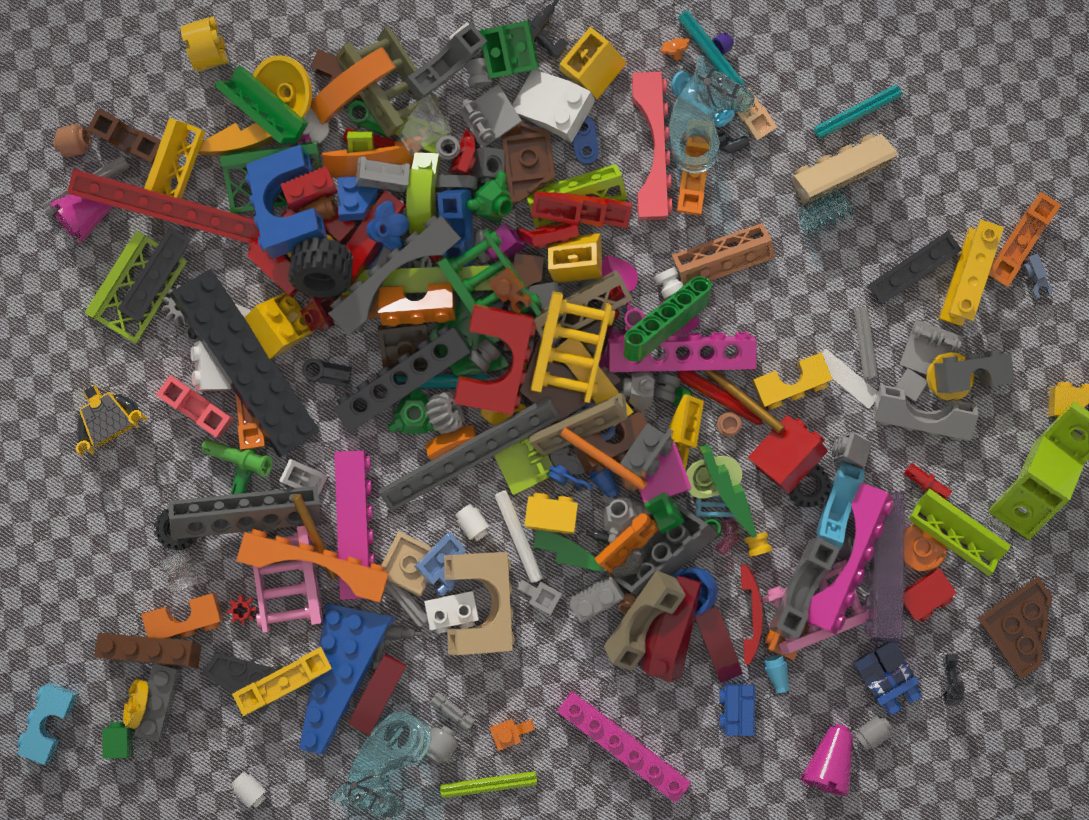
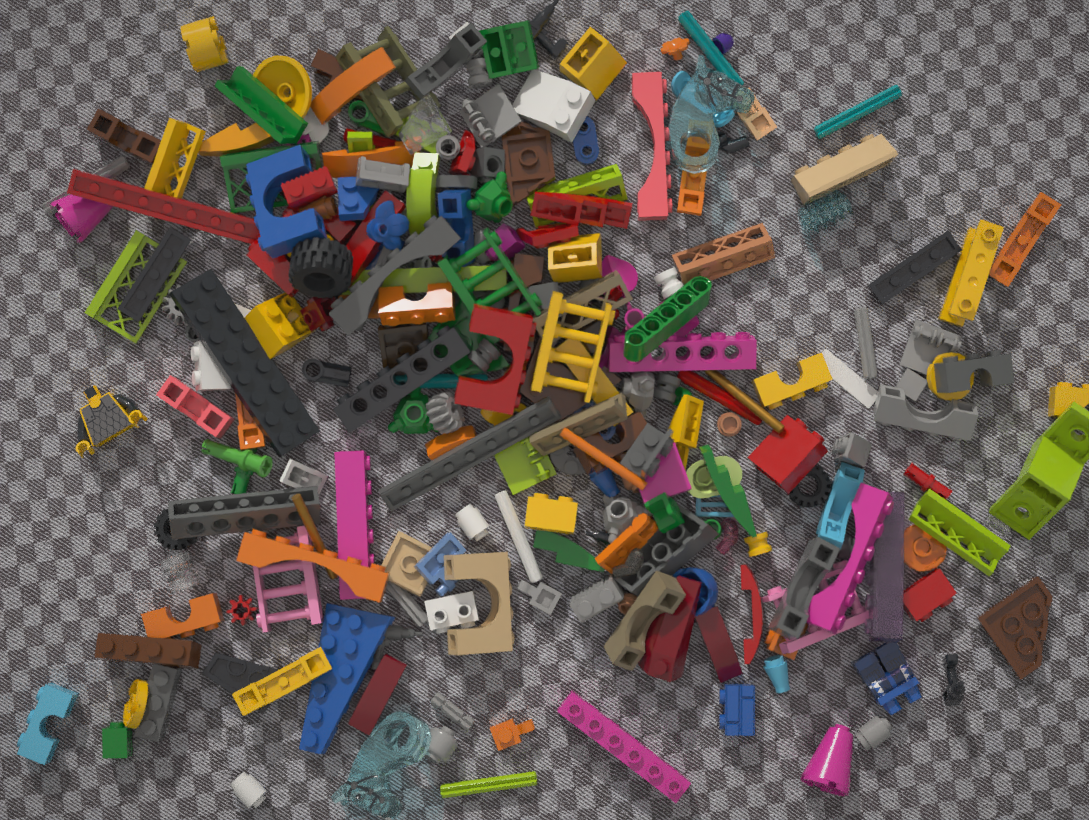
(72, 140): nougat head -> none
(507, 287): dark orange plate -> none
(562, 476): blue plate -> none
(1035, 271): sand blue plate -> none

